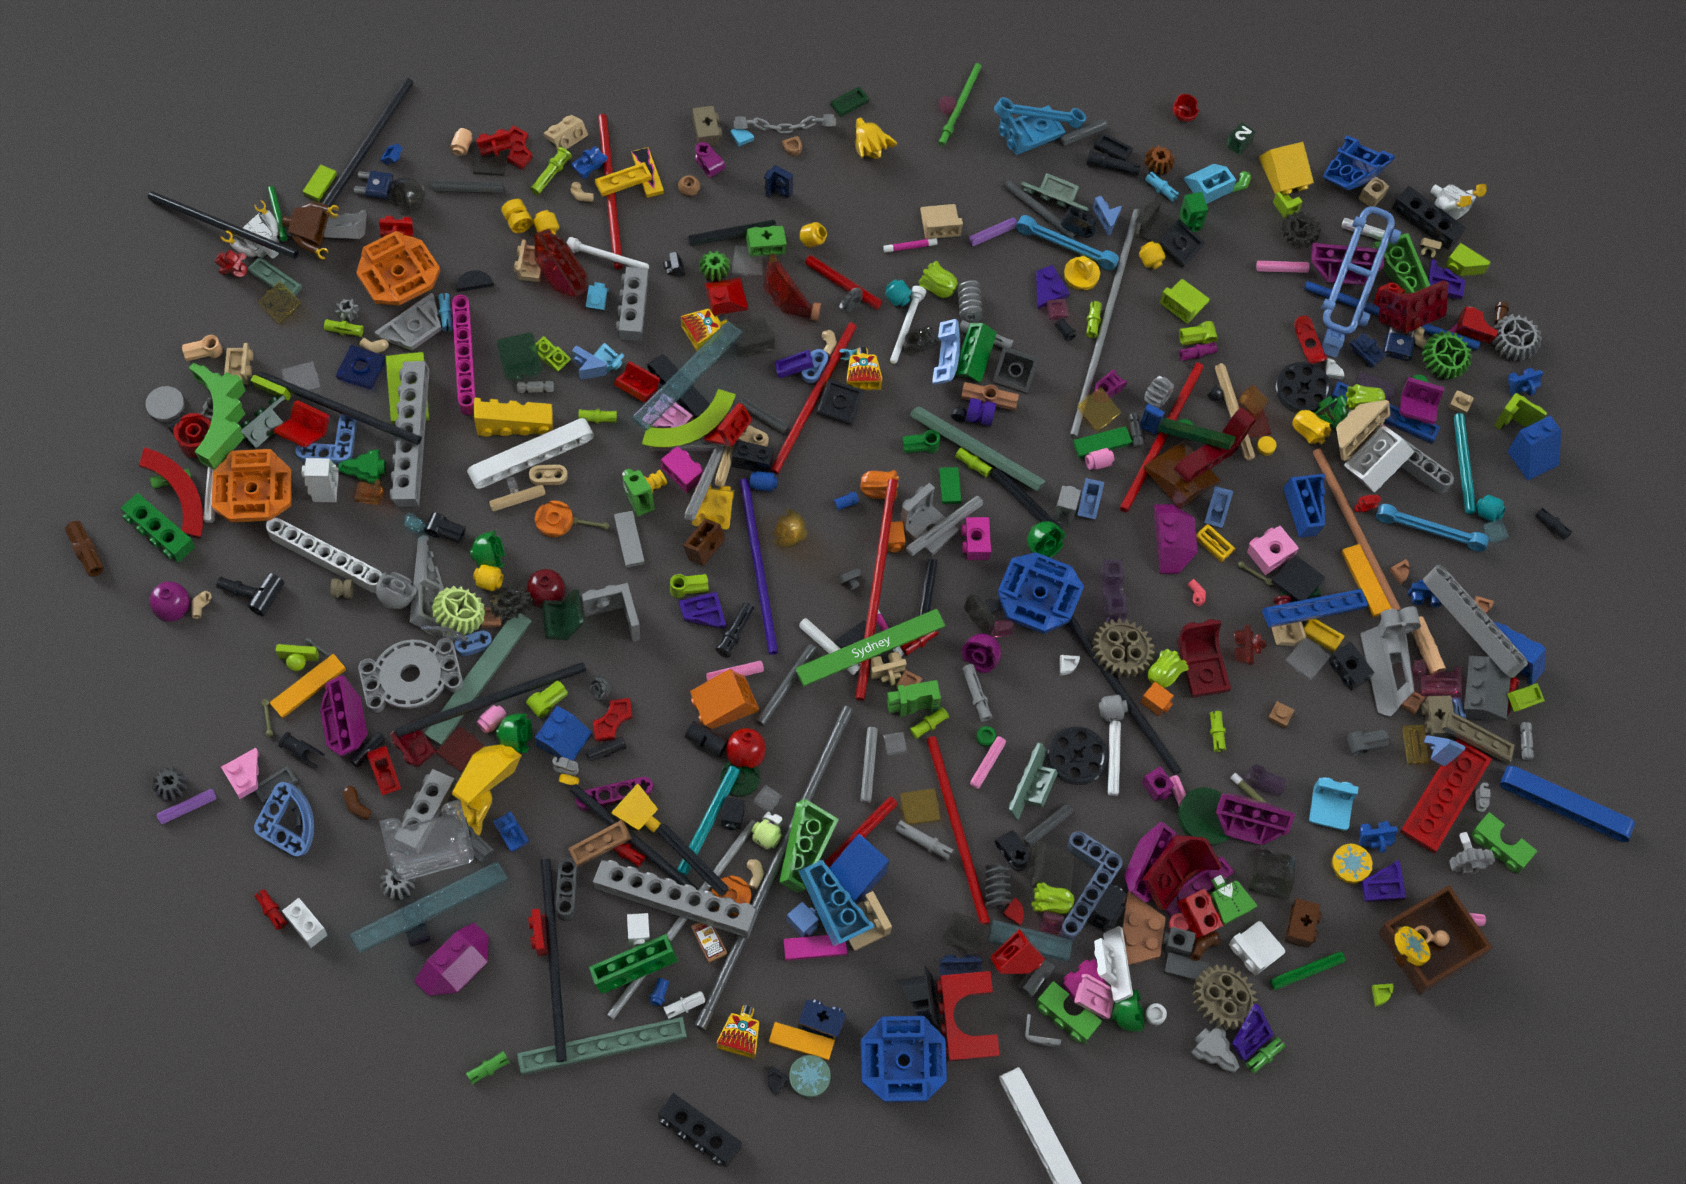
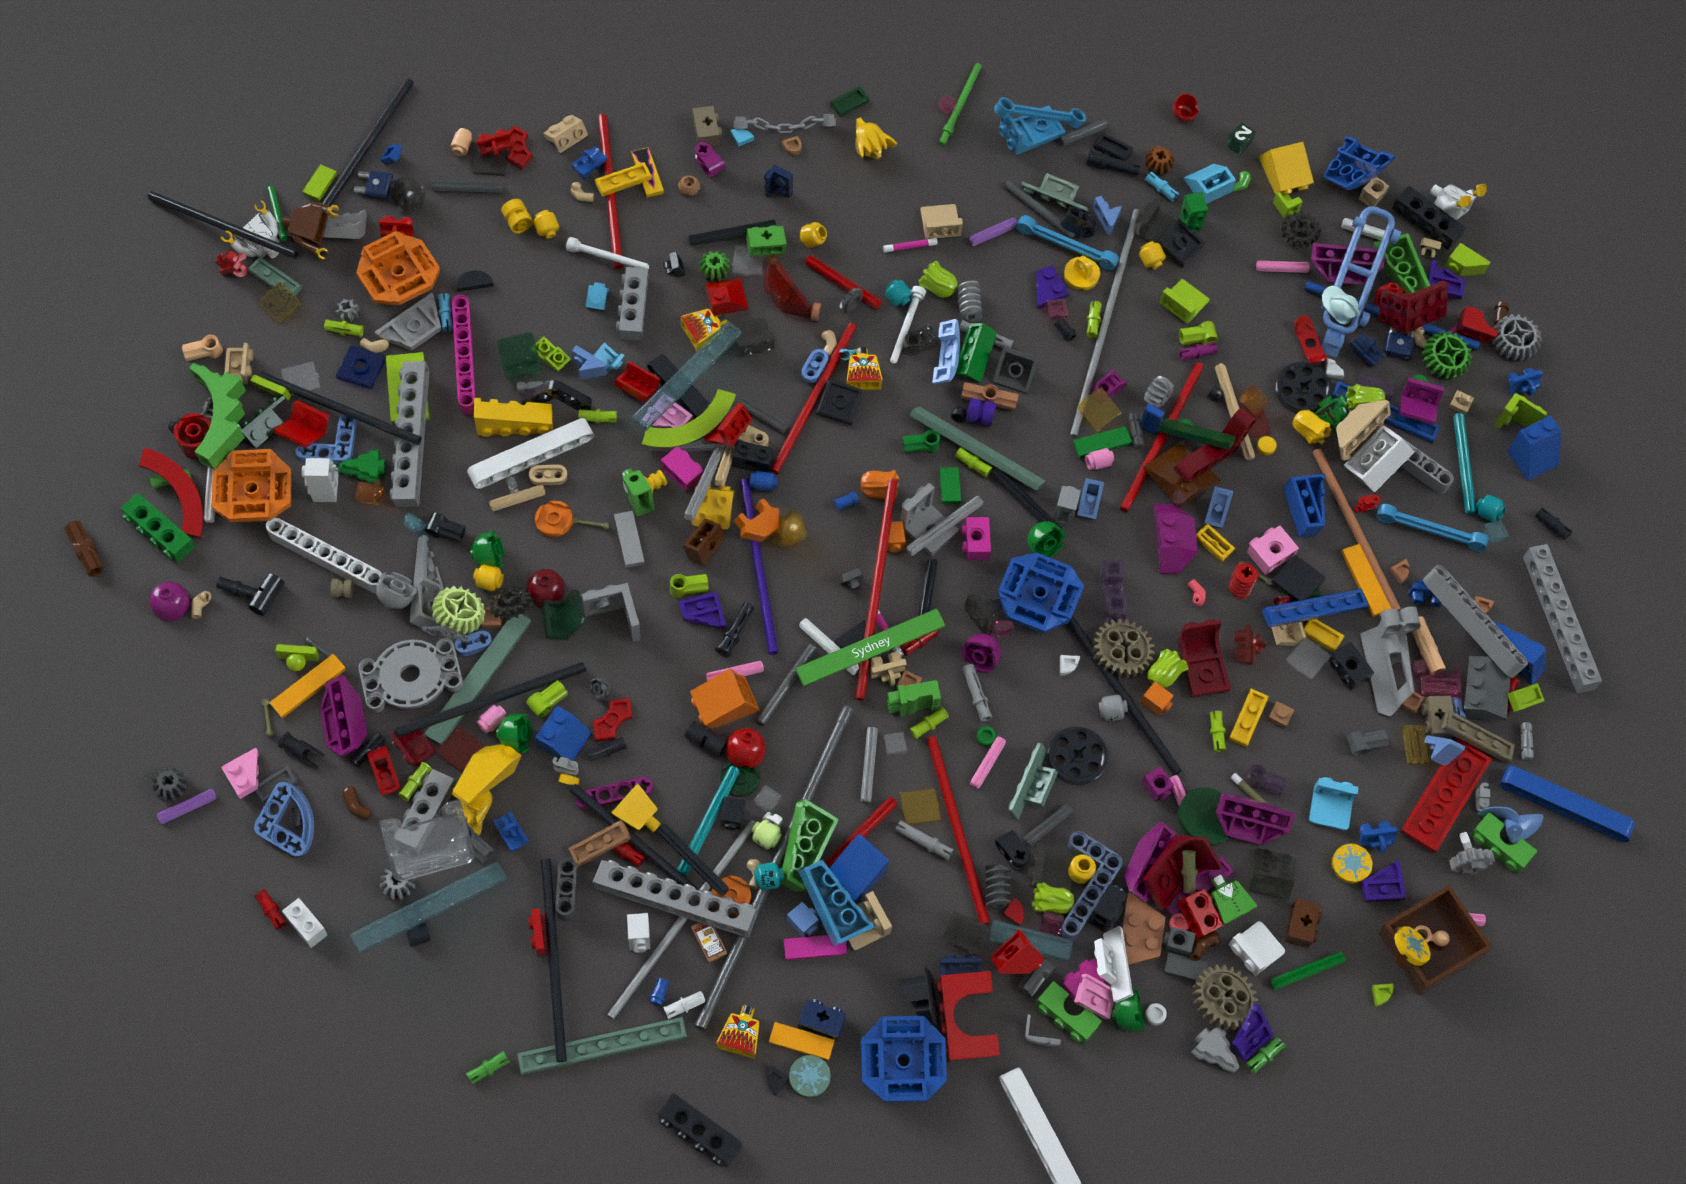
(165, 404): light grey tile -> none
(414, 781): none -> lime pin
(455, 962): magenta wedge -> none
(526, 266): tan bracket -> none
(555, 165): lime pin -> none
(559, 264): clear red wedge -> none
(560, 391): none -> black beam
(633, 964): green brick -> none
(762, 525): none -> orange piece
(768, 876): none -> teal head
(794, 364): dark purple tile -> none
(1082, 869): none -> yellow head
(1114, 758): white axle -> none
(1189, 871): none -> olive pin
(1243, 580): none -> red piece
(1248, 718): none -> yellow tile
(1340, 305): none -> light aqua piece
(1516, 826): none -> medium blue piece
(1562, 619): none -> light grey brick

